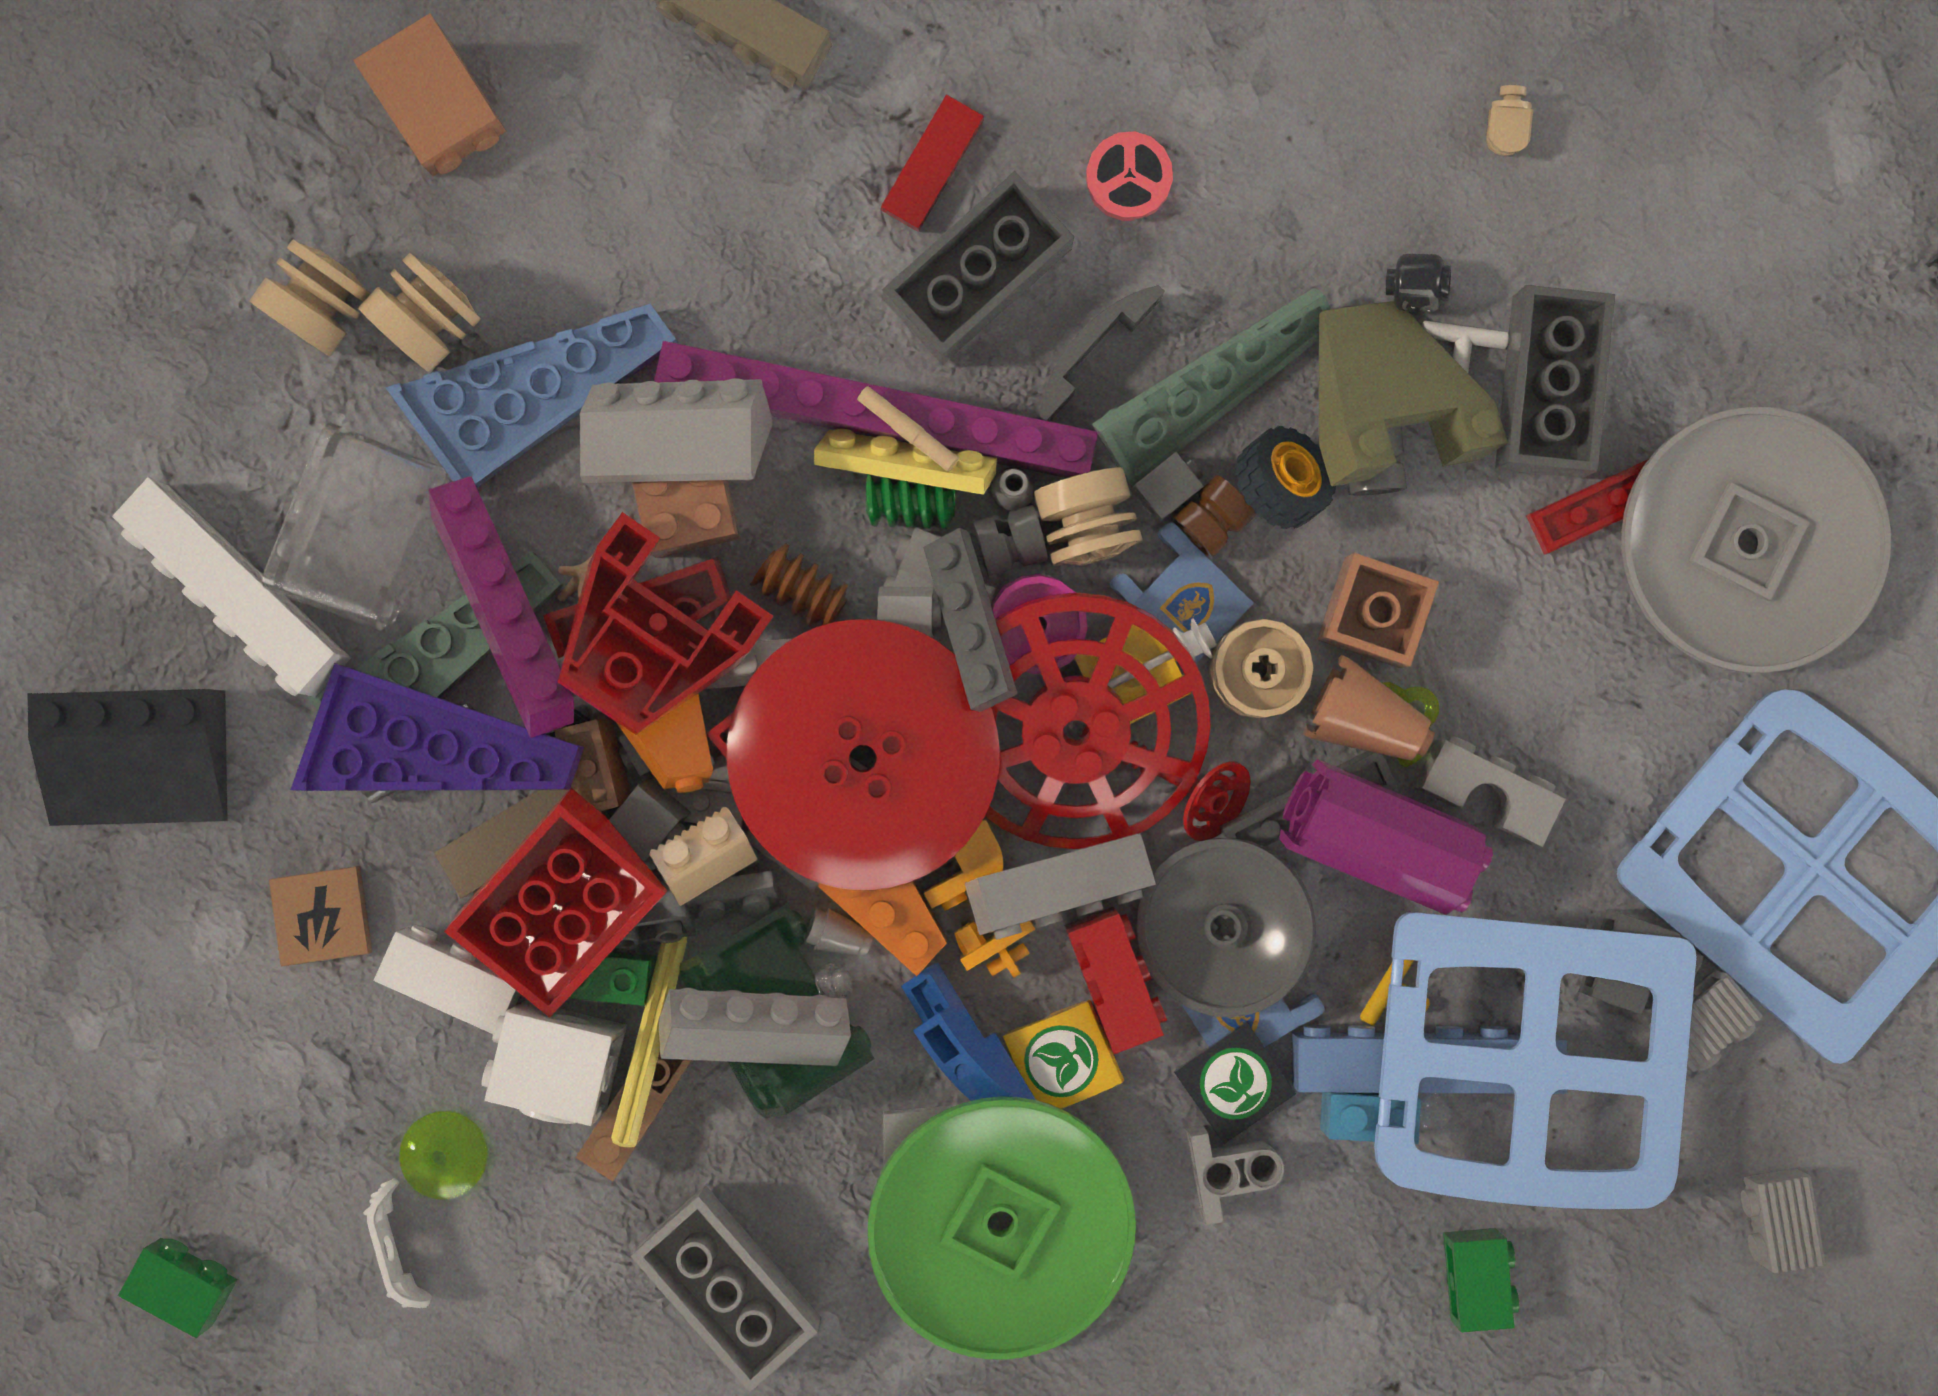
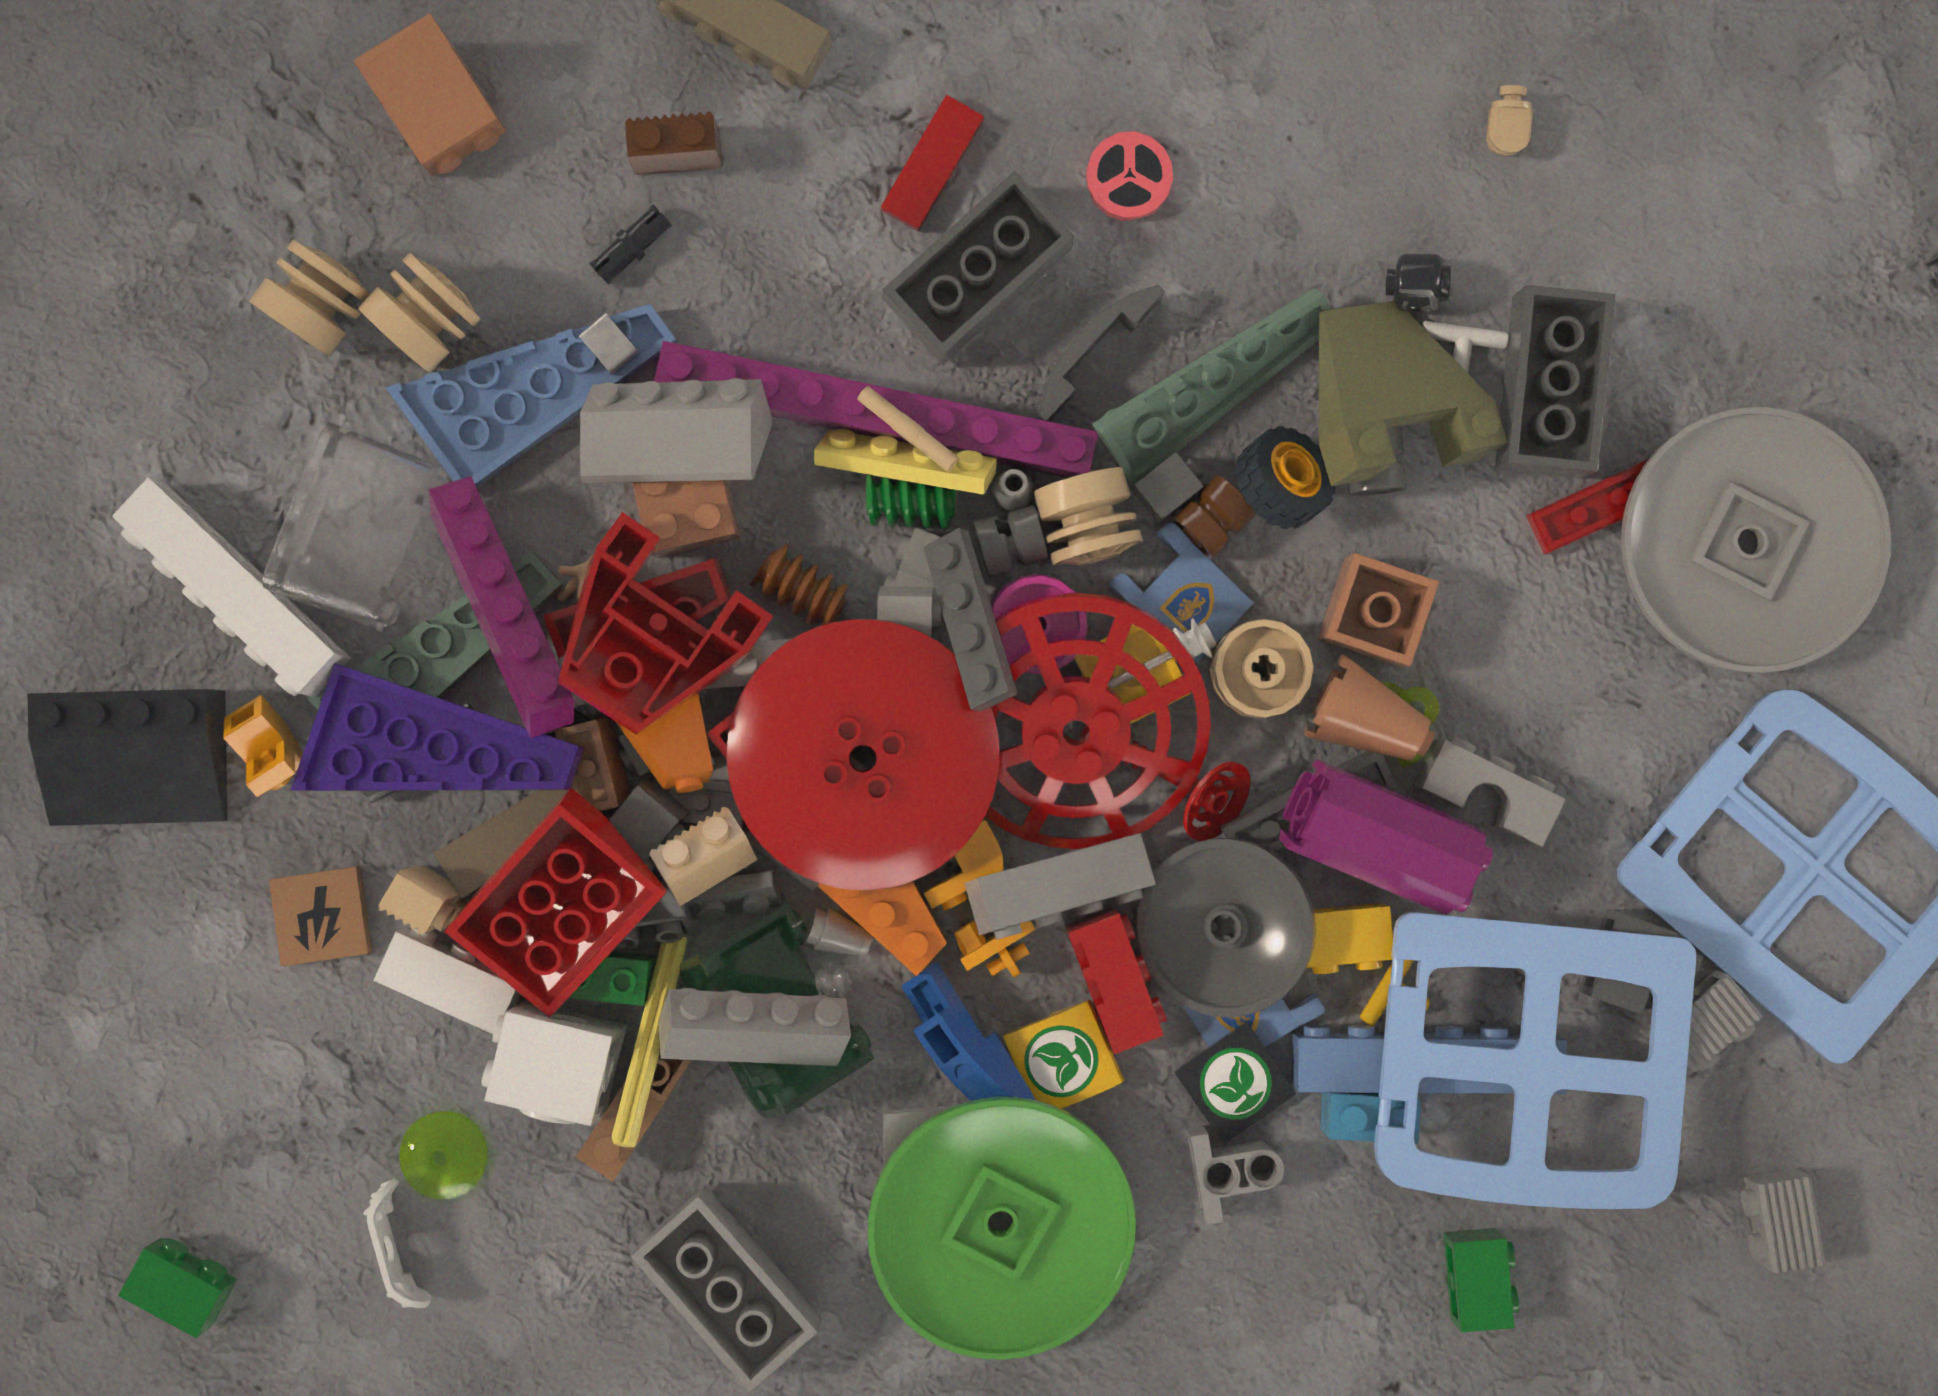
(264, 745): none -> light orange brick
(422, 899): none -> tan brick
(608, 344): none -> flat silver piece
(630, 244): none -> black pin
(673, 143): none -> reddish brown brick
(1352, 936): none -> yellow brick

